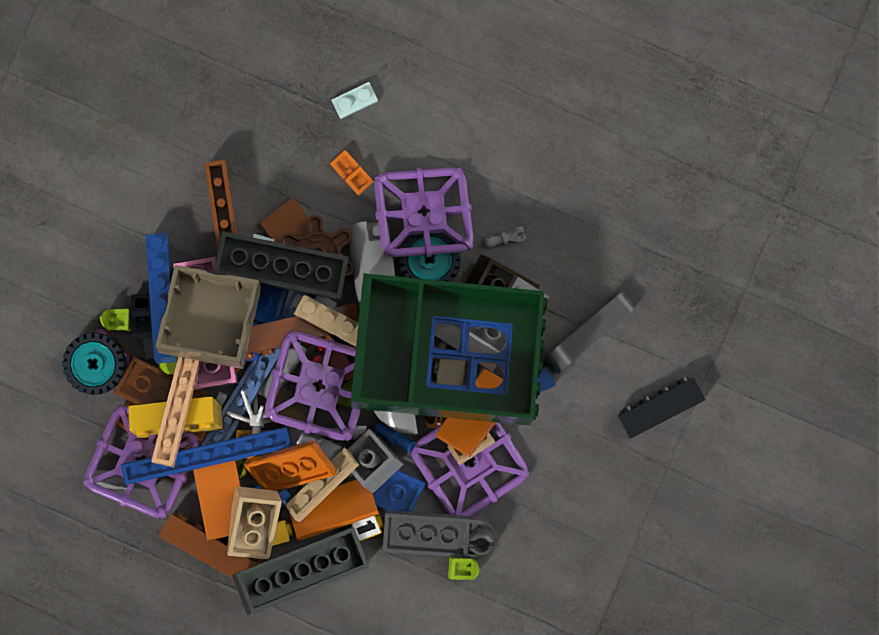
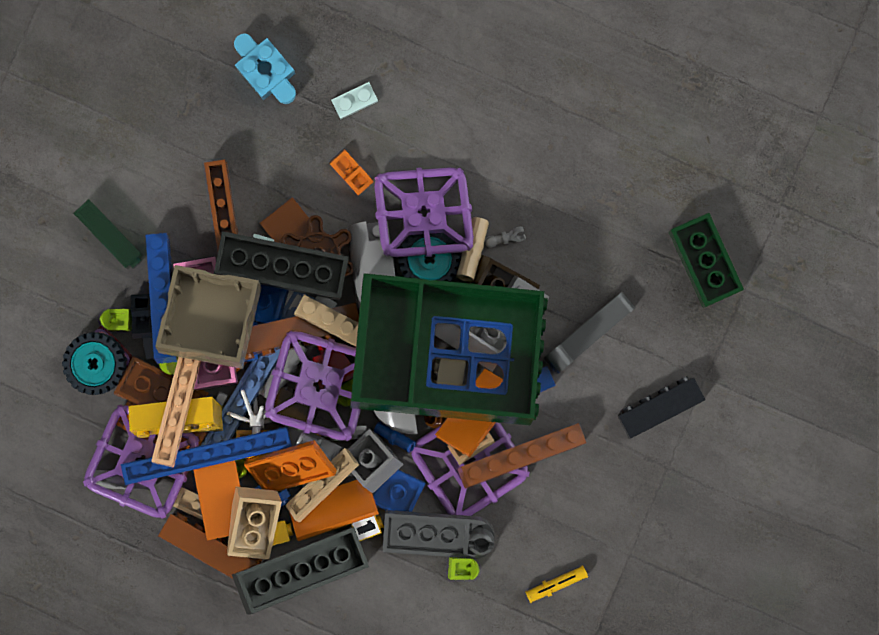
(109, 234): none -> clear green brick
(188, 502): none -> tan plate
(265, 68): none -> medium azure brick
(470, 259): none -> tan axle
(521, 455): none -> dark orange brick
(533, 595): none -> yellow pin
(711, 247): none -> dark green brick

